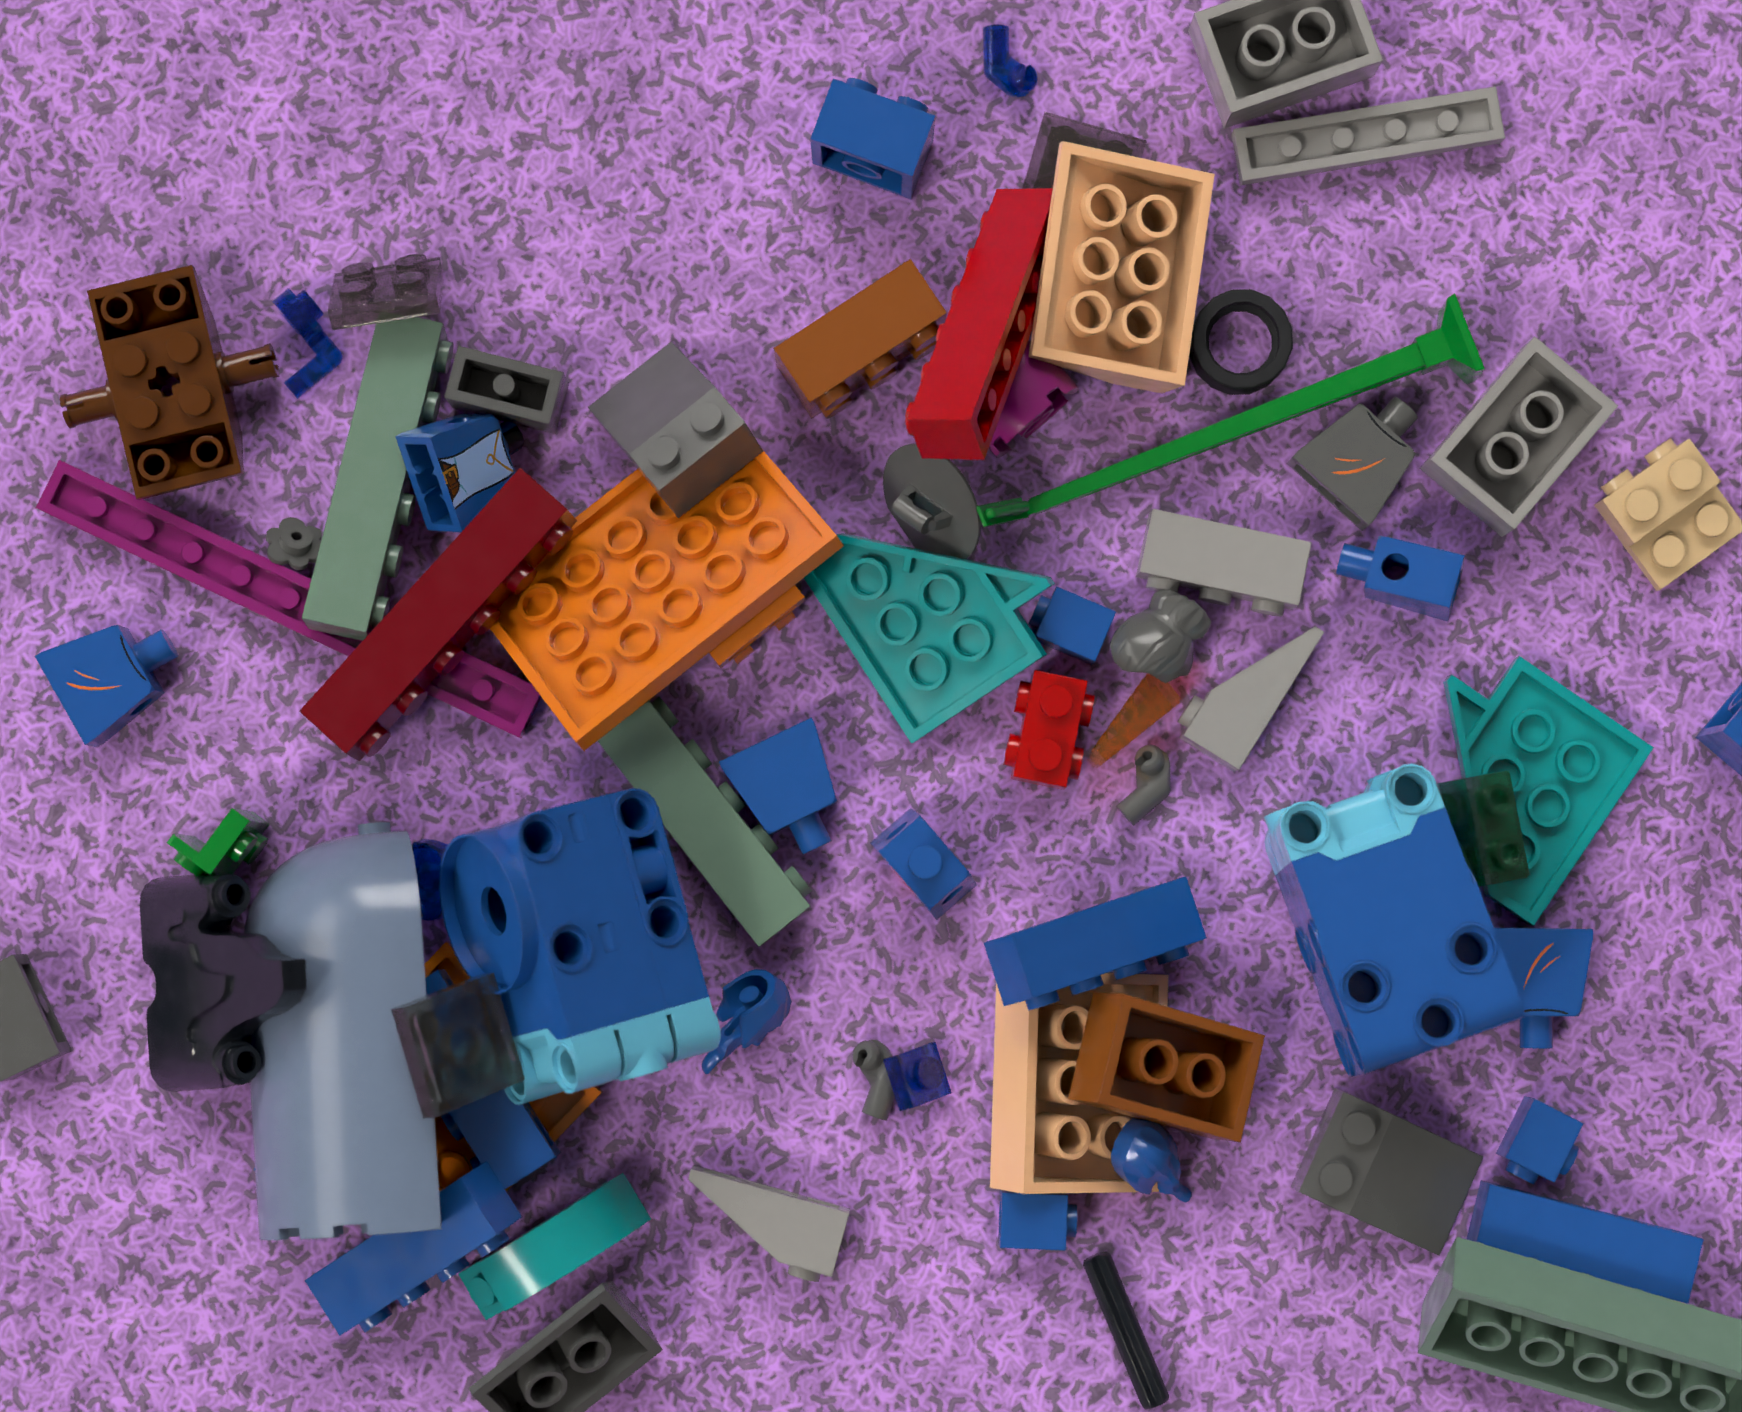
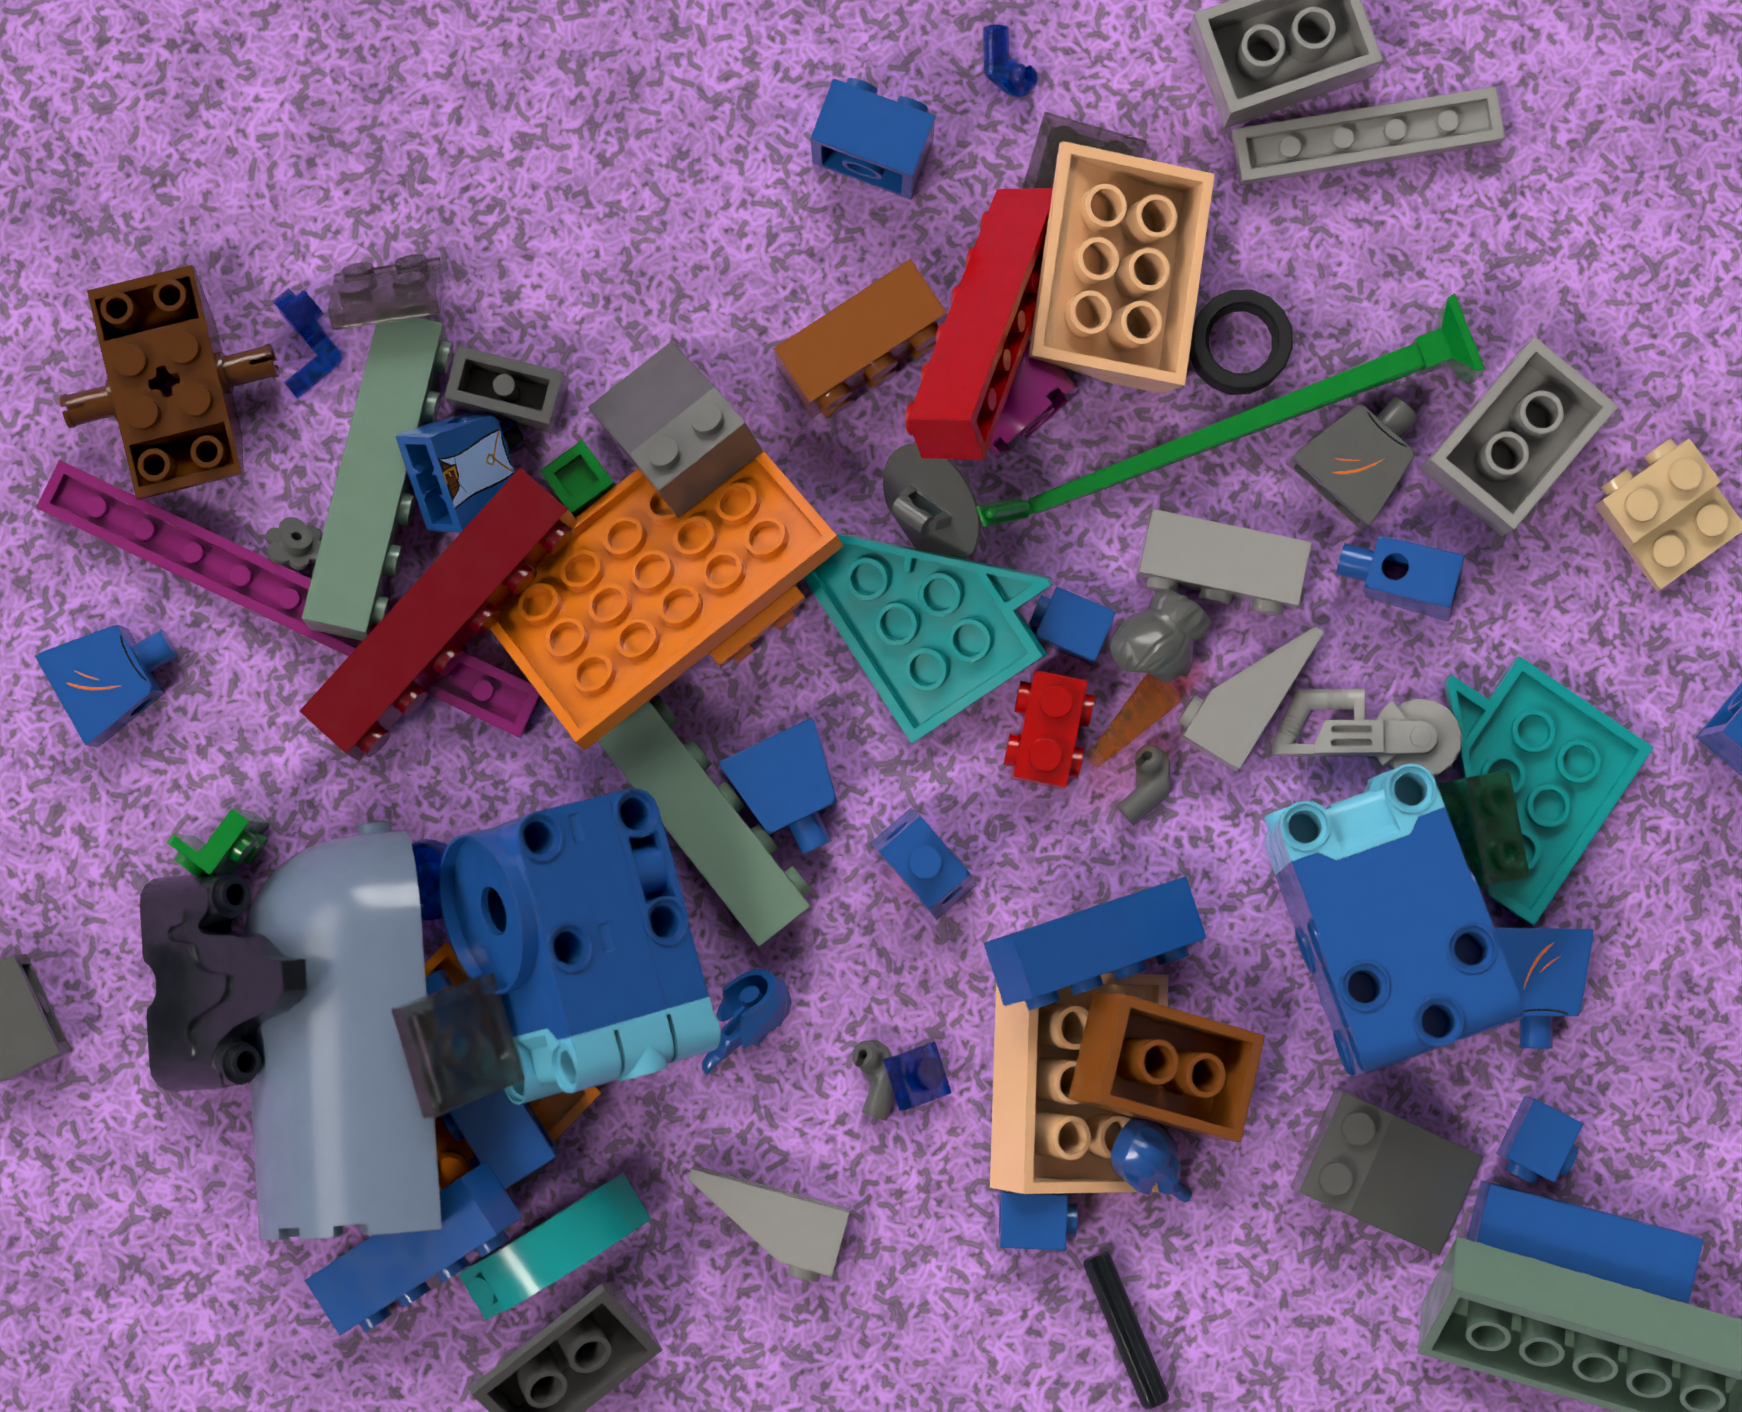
(577, 477): none -> green plate
(1412, 733): none -> light grey piece

